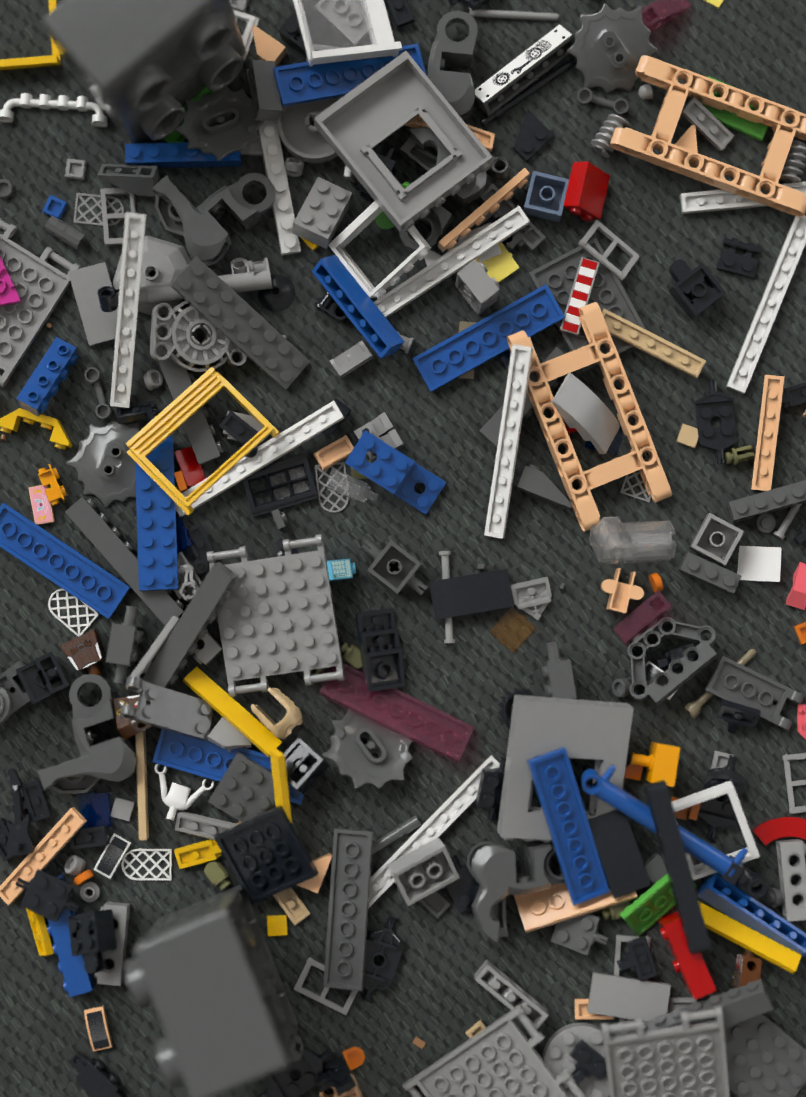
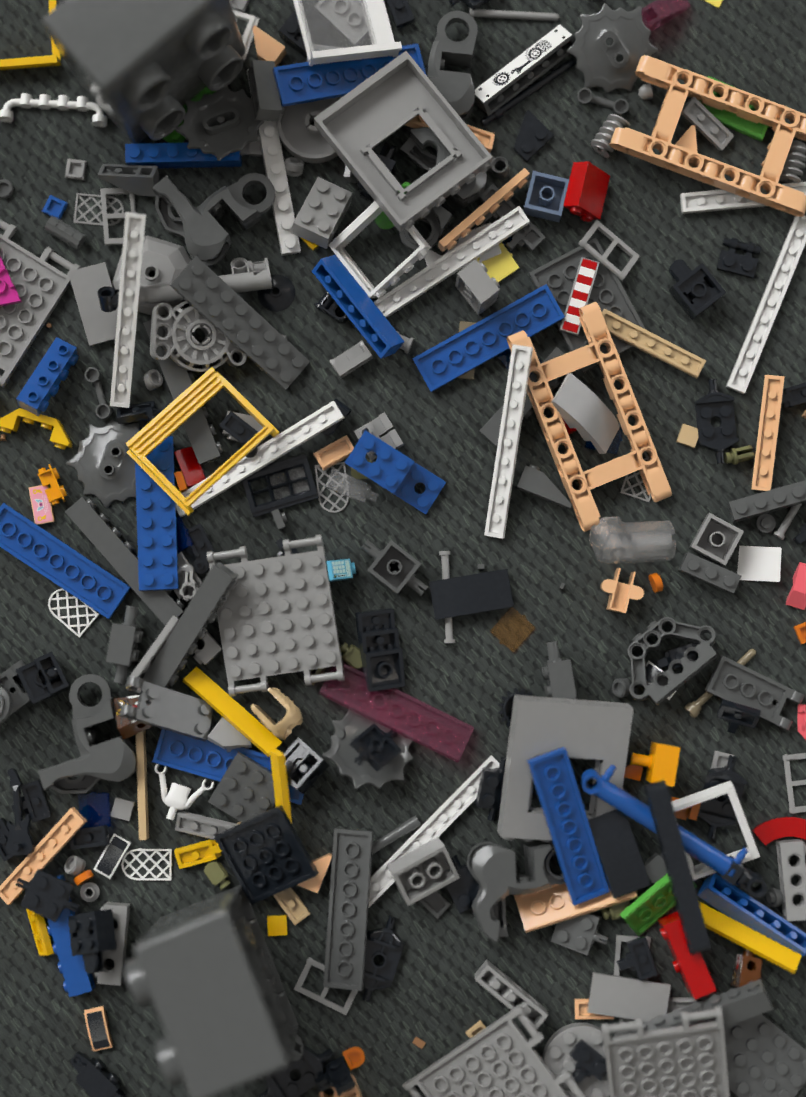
(85, 652): torso -> none
(375, 747): none -> black plate
(532, 596): light grey slope -> none
(642, 617): clear pink slope -> none

